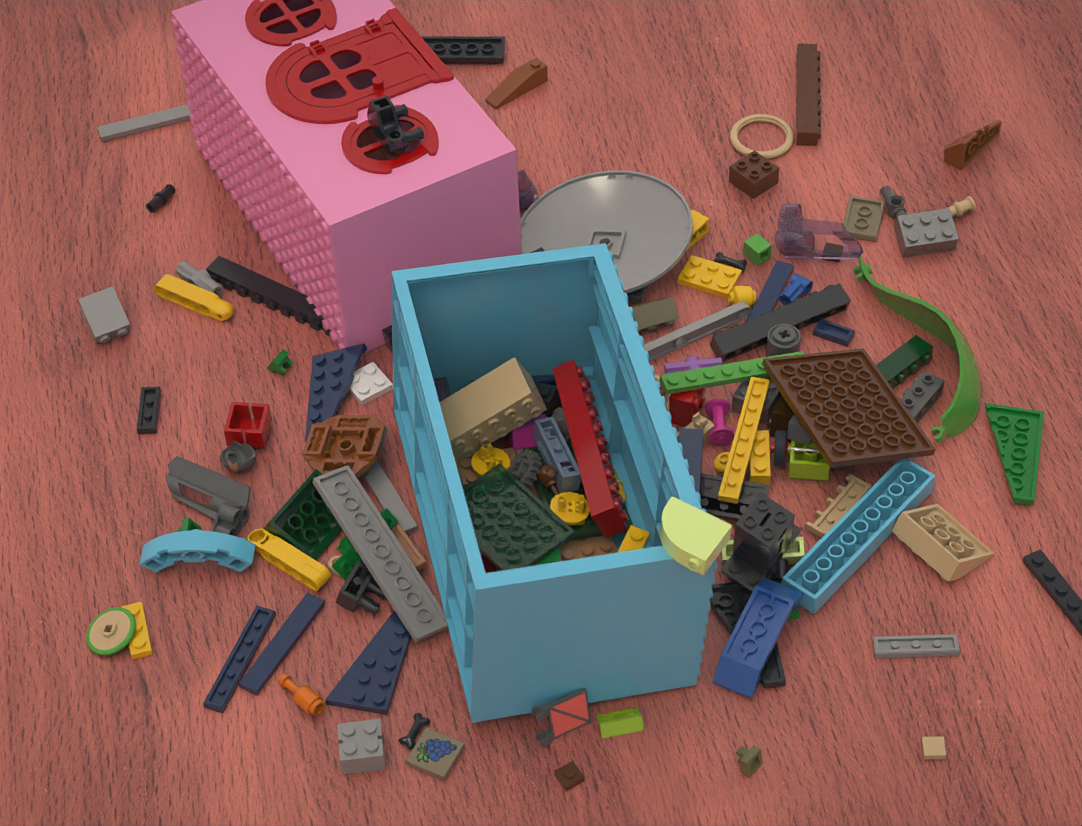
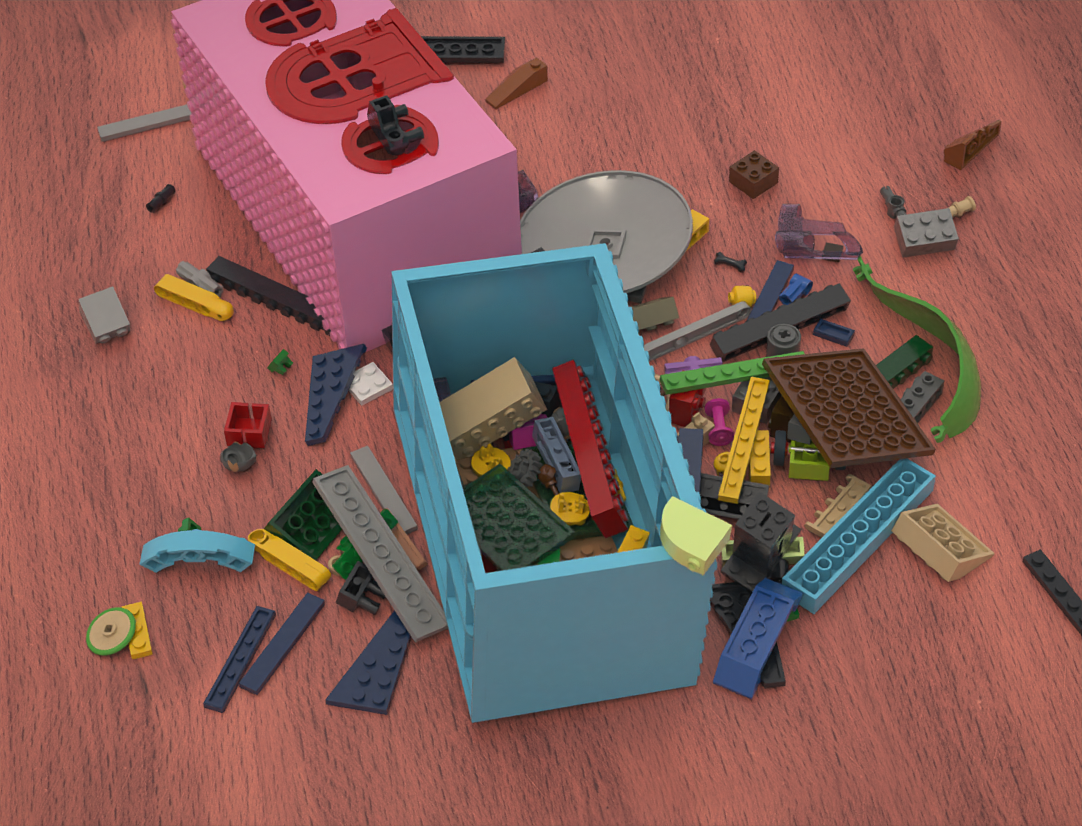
(149, 410): black tile -> none
(227, 495): dark grey panel -> none
(303, 696): orange piece -> none
(343, 442): dark orange piece -> none
(361, 746): light grey piece -> none
(409, 740): black piece -> none
(435, 754): dark tan tile -> none
(563, 716): flag -> none
(569, 776): reddish brown plate -> none
(620, 722): lime slope -> none
(709, 276): yellow plate -> none
(749, 759): olive tile -> none
(757, 249): bright green brick -> none
(762, 118): tan wedge -> none
(807, 97): reddish brown brick -> none
(863, 218): dark tan tile -> none
(915, 646): light grey tile -> none
(933, 748): tan tile -> none
(1018, 443): green wing -> none

